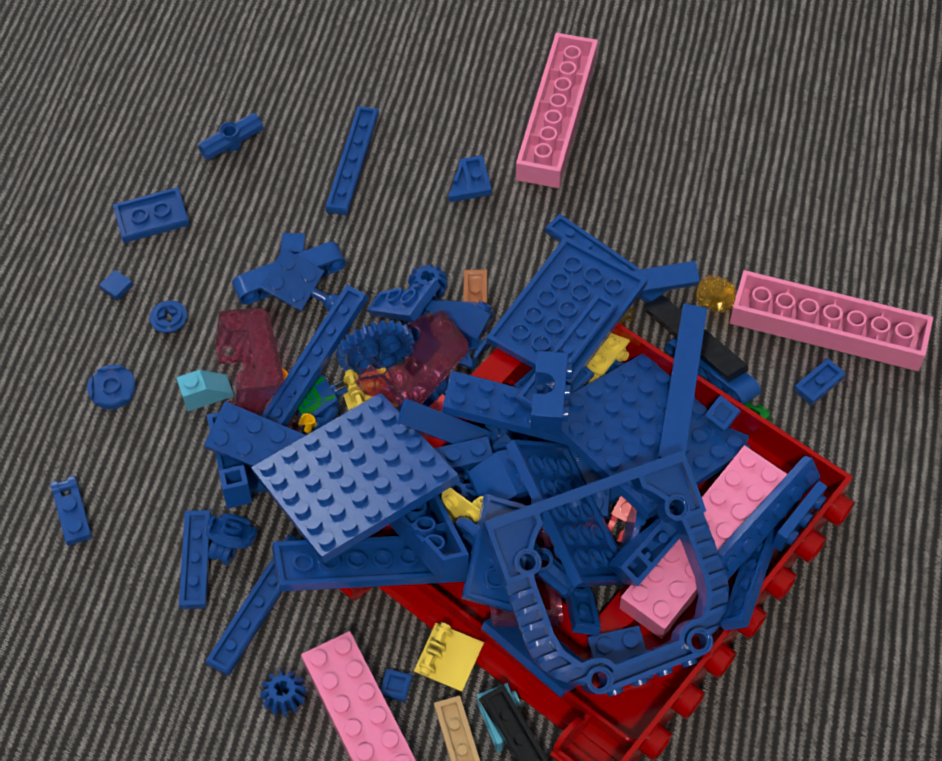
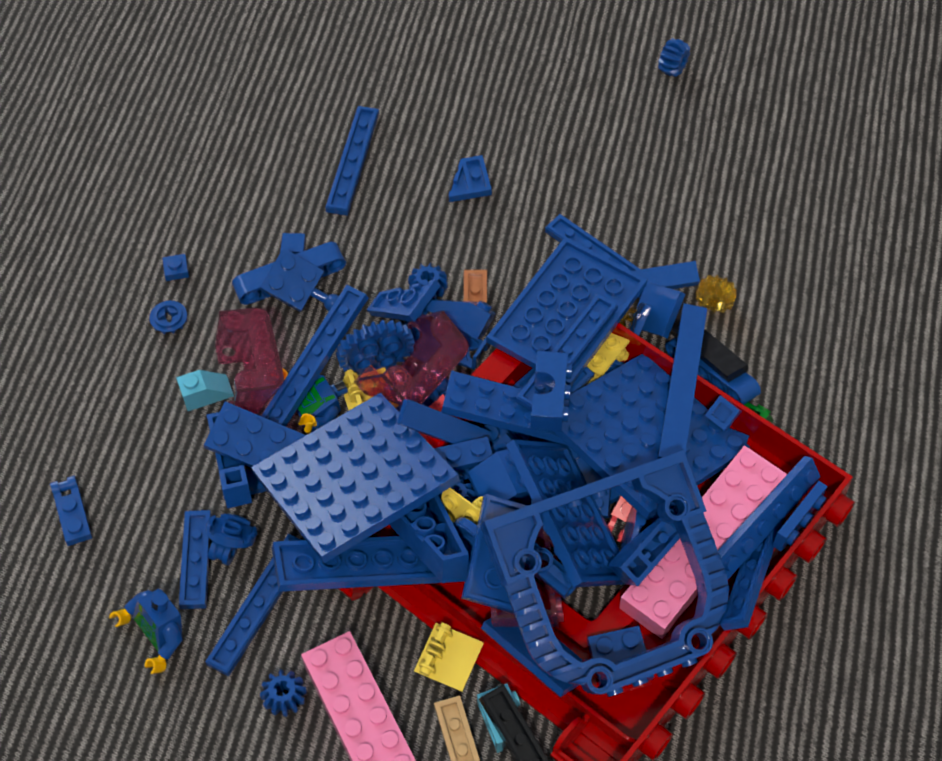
(111, 387): blue tile -> none
(116, 285): blue tile -> none
(151, 215): blue tile -> none
(157, 620): none -> blue torso
(175, 267): none -> blue plate
(230, 136): blue piece -> none
(396, 685): blue tile -> none
(556, 110): bright pink brick -> none
(583, 612): blue hinge -> none
(640, 318): none -> blue piece
(664, 308): none -> blue tile
(674, 57): none -> blue gear
(819, 382): blue plate -> none
(832, 320): bright pink brick -> none

